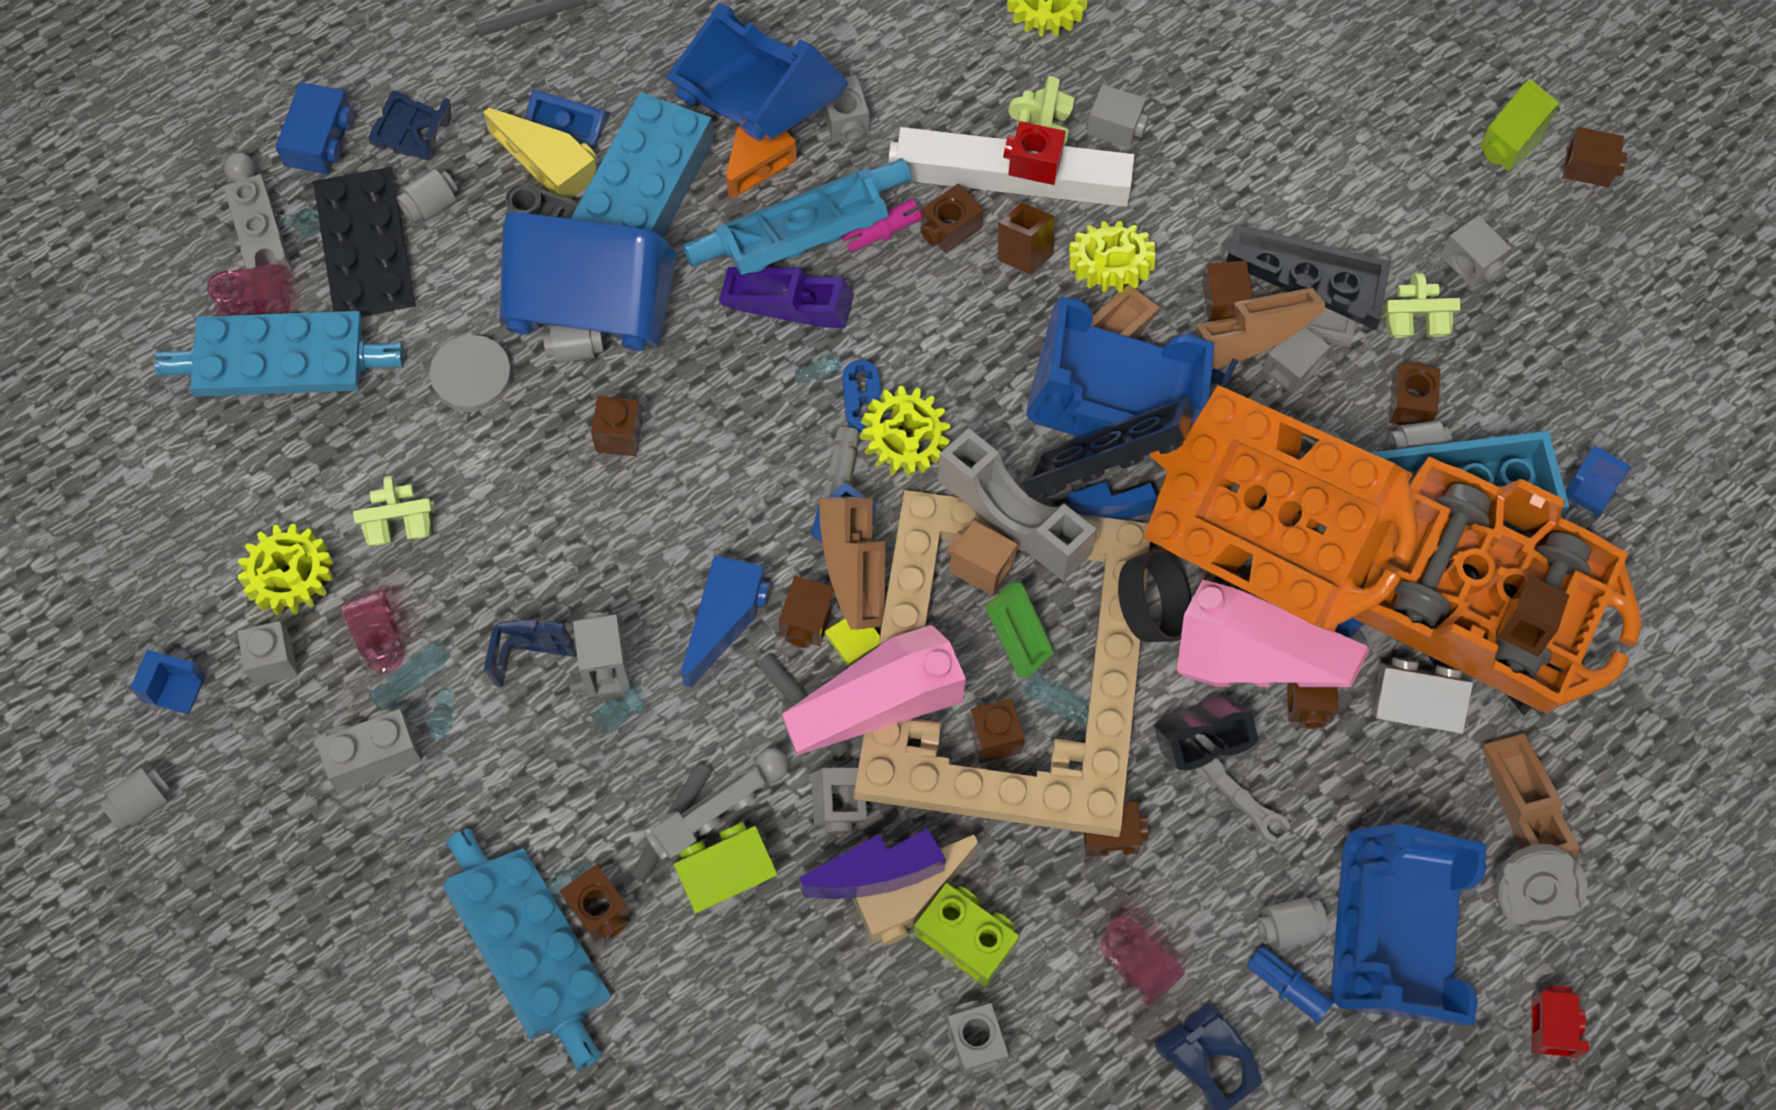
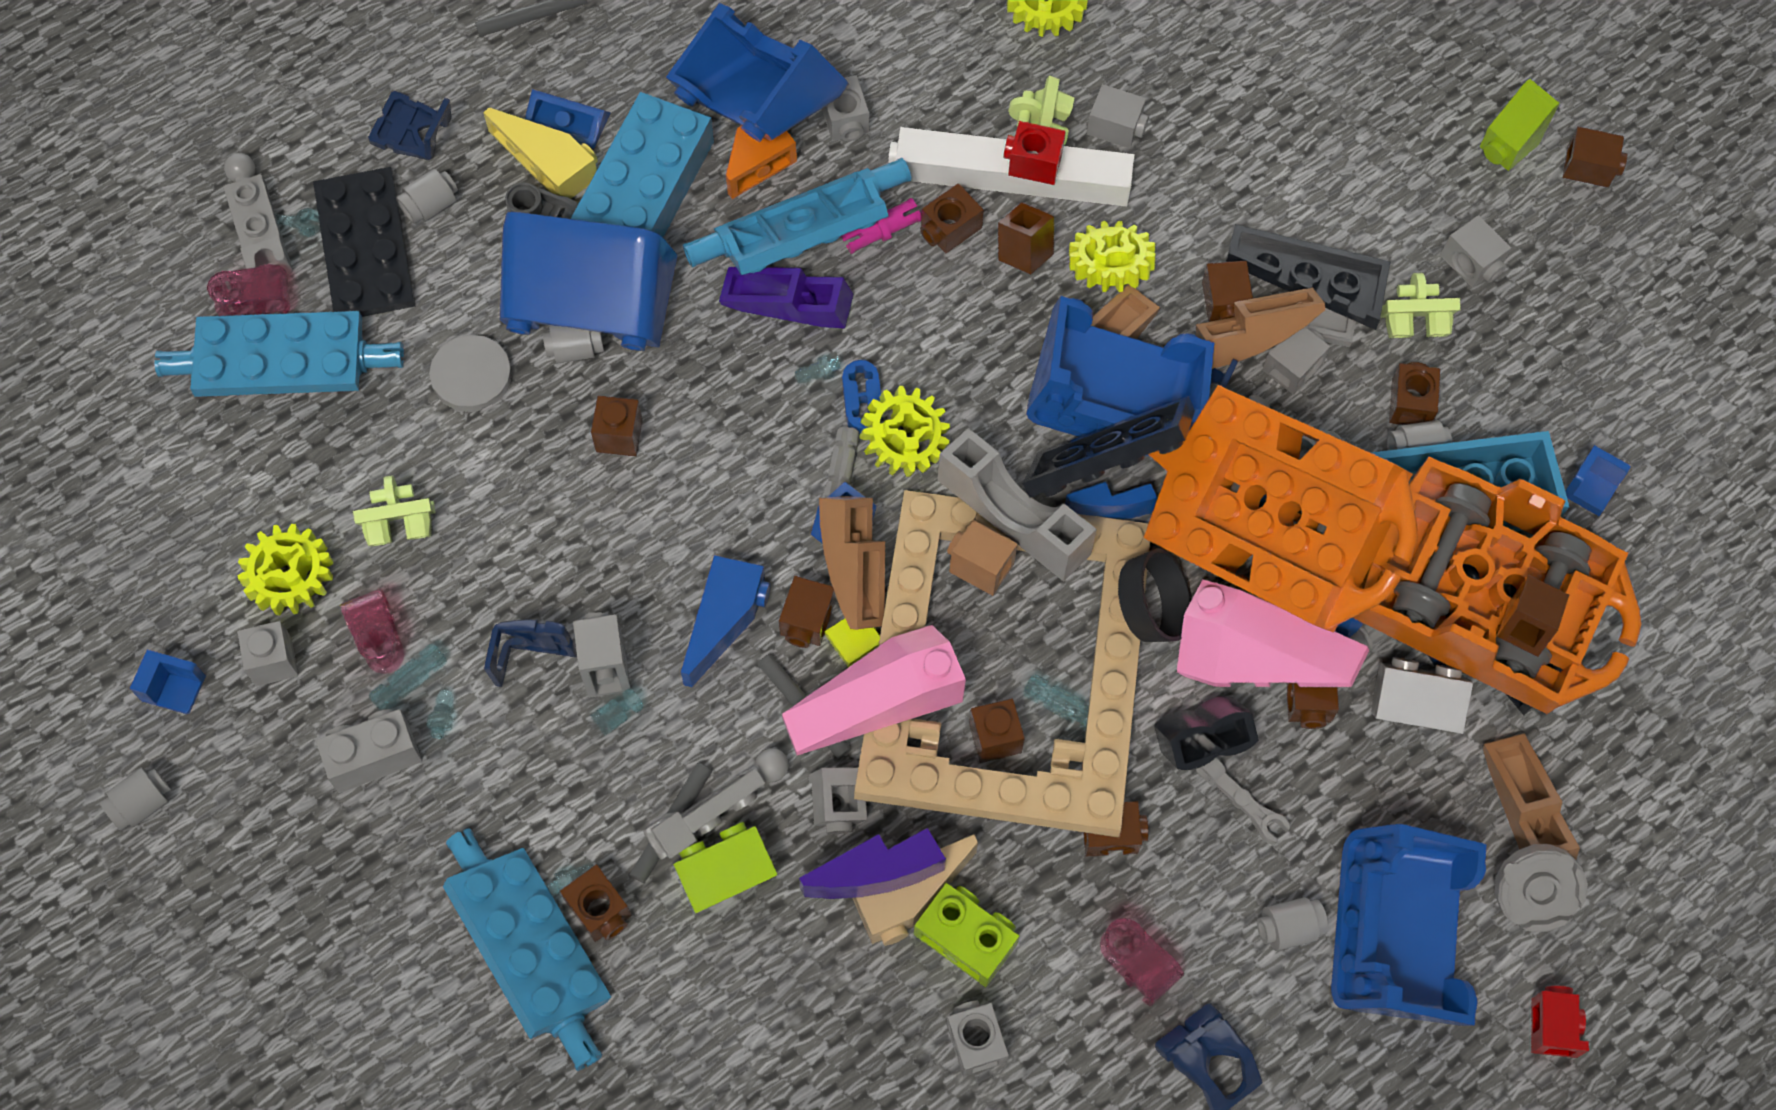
(315, 128): blue brick -> none
(1019, 629): bright green tile -> none
(1290, 984): blue axle -> none

